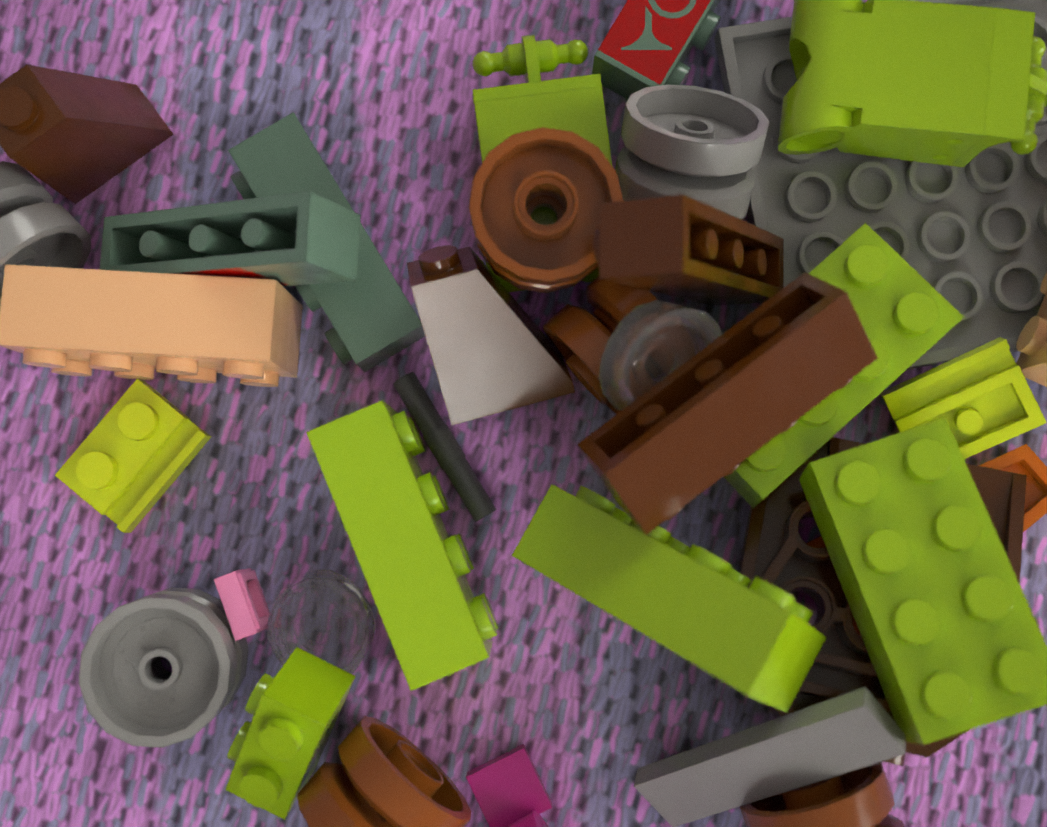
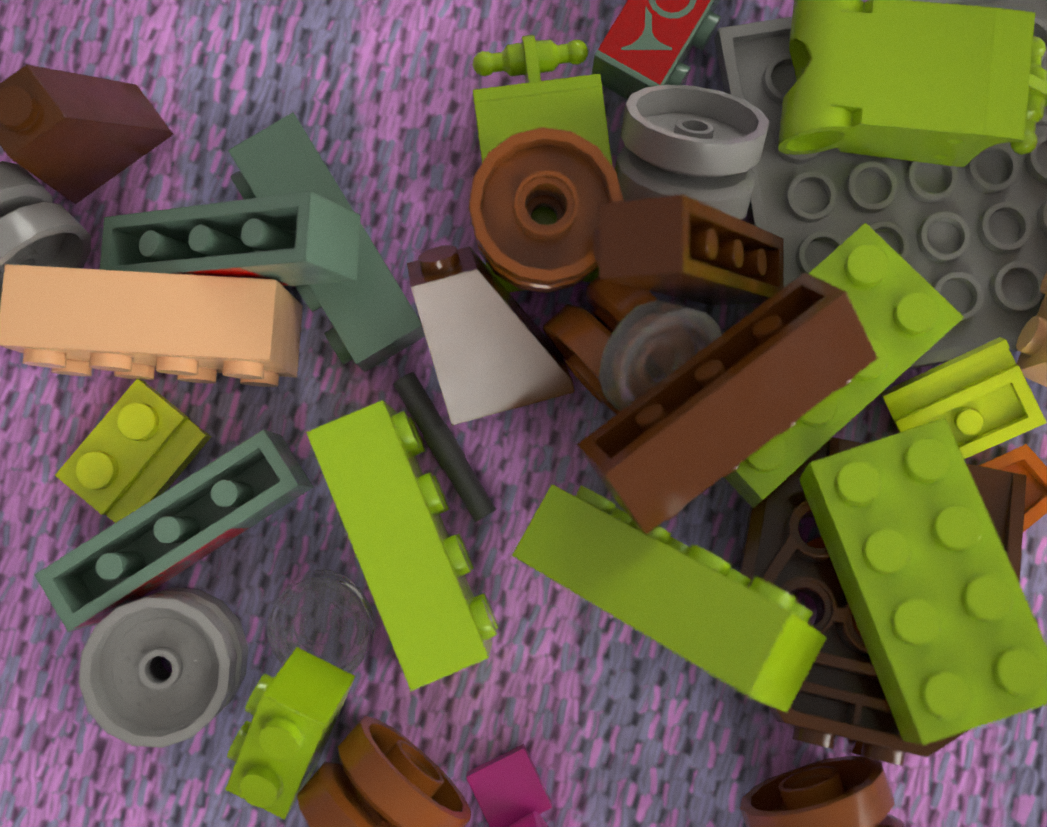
(174, 530): none -> sand green brick
(243, 602): bright pink tile -> none
(772, 758): light grey tile -> none

